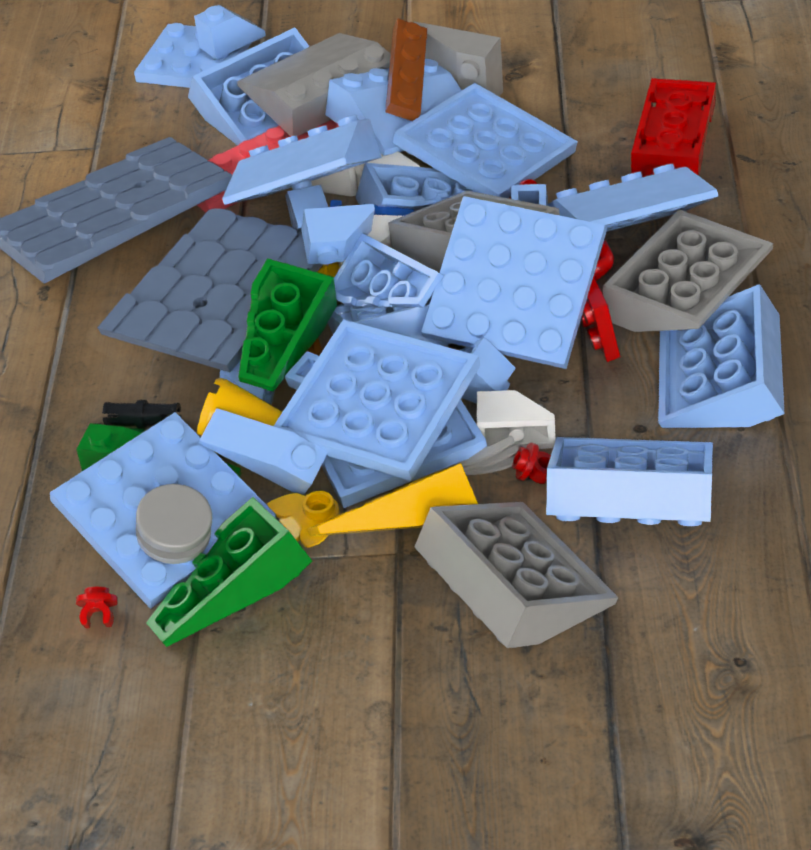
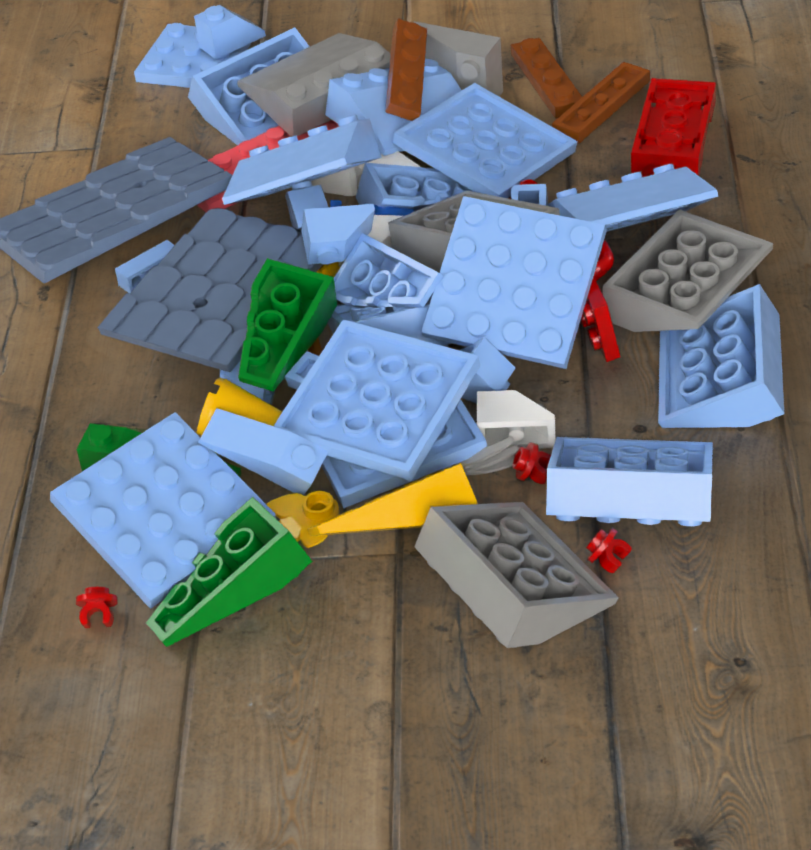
(134, 270): none -> light blue piece
(138, 413): black pin -> none
(173, 523): light grey head -> none
(545, 75): none -> dark orange plate
(602, 101): none -> dark orange plate
(603, 547): none -> red plate

